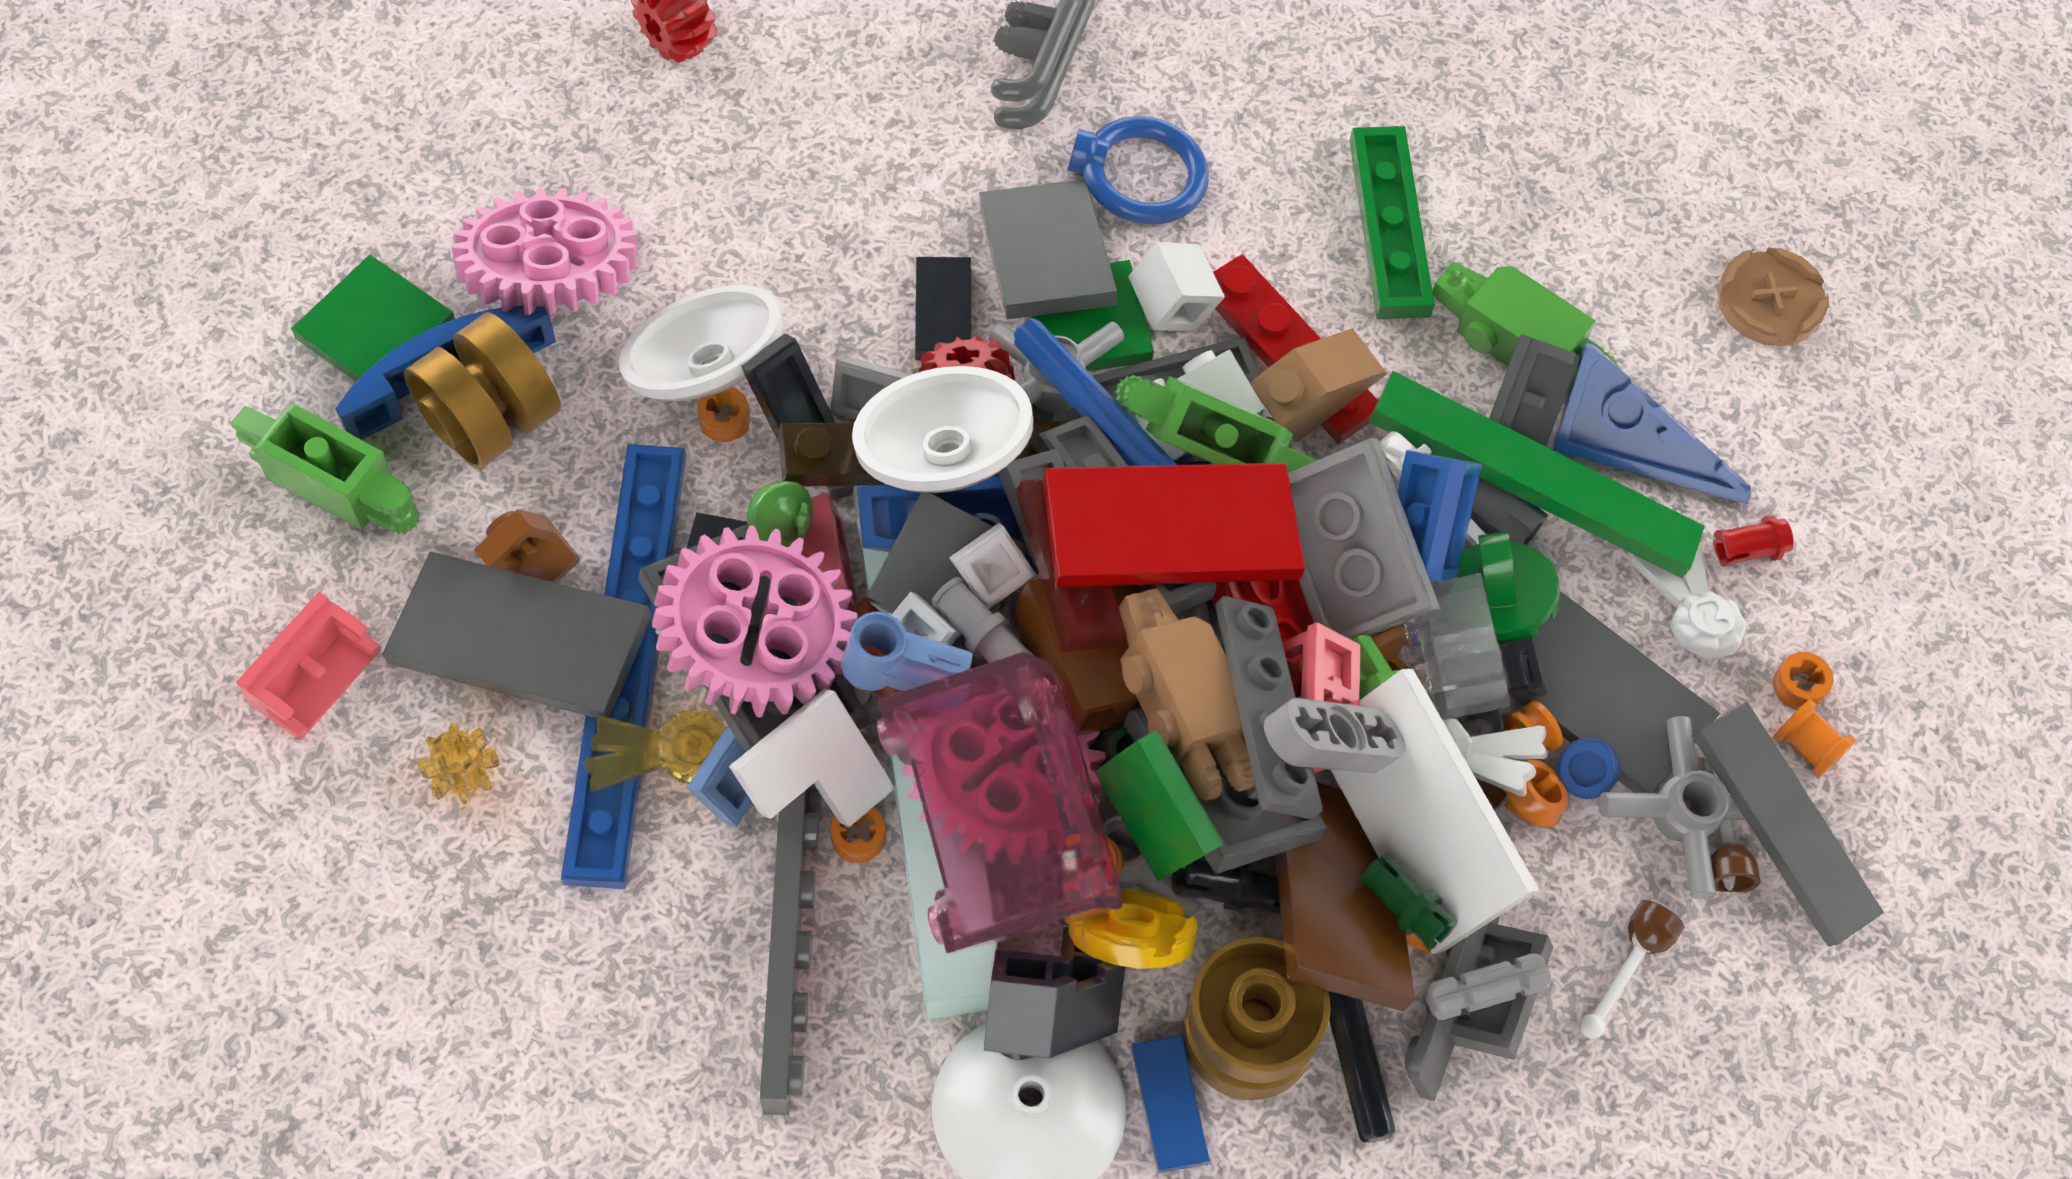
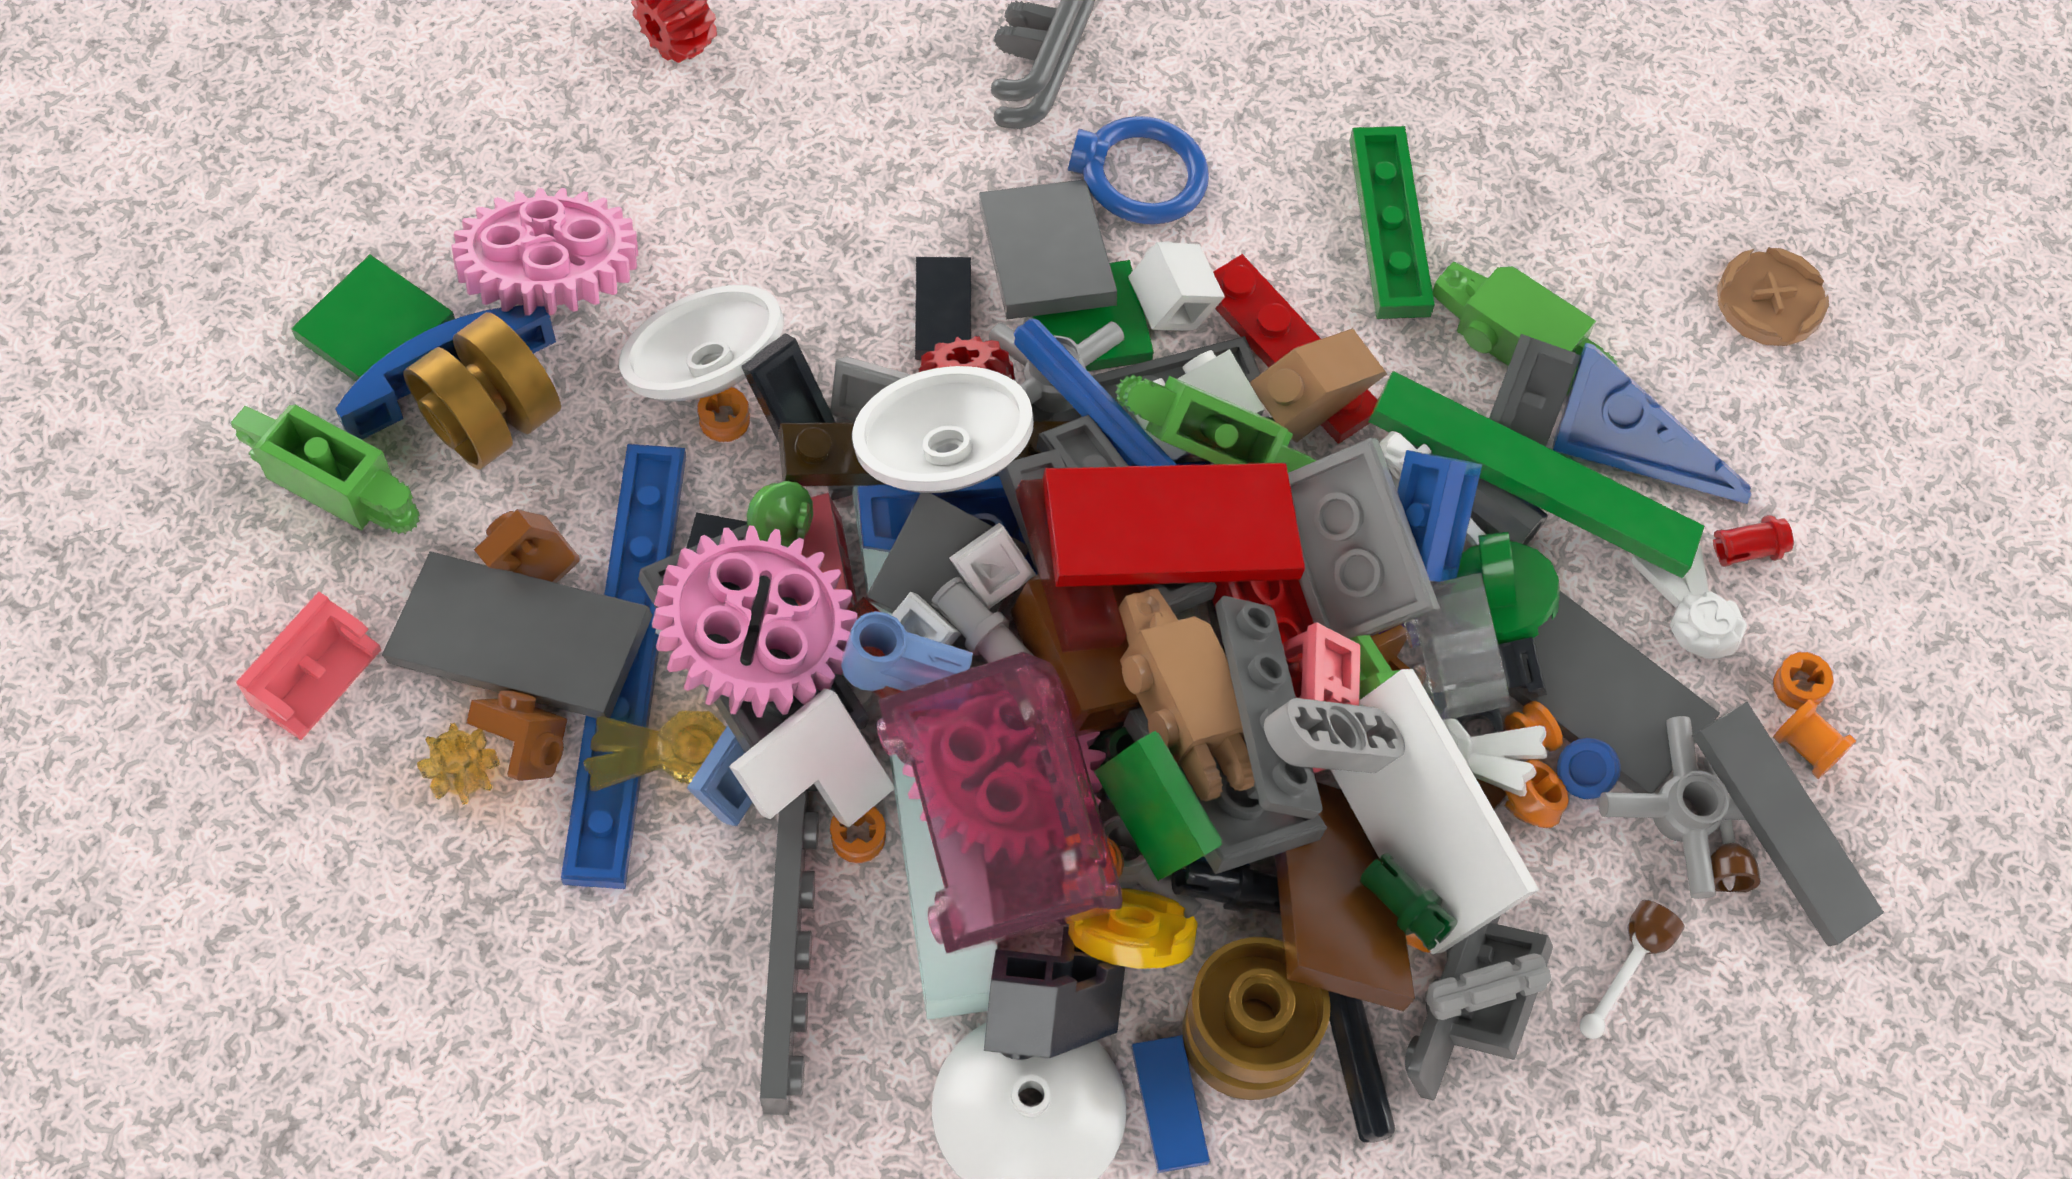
(534, 731): none -> dark orange bracket

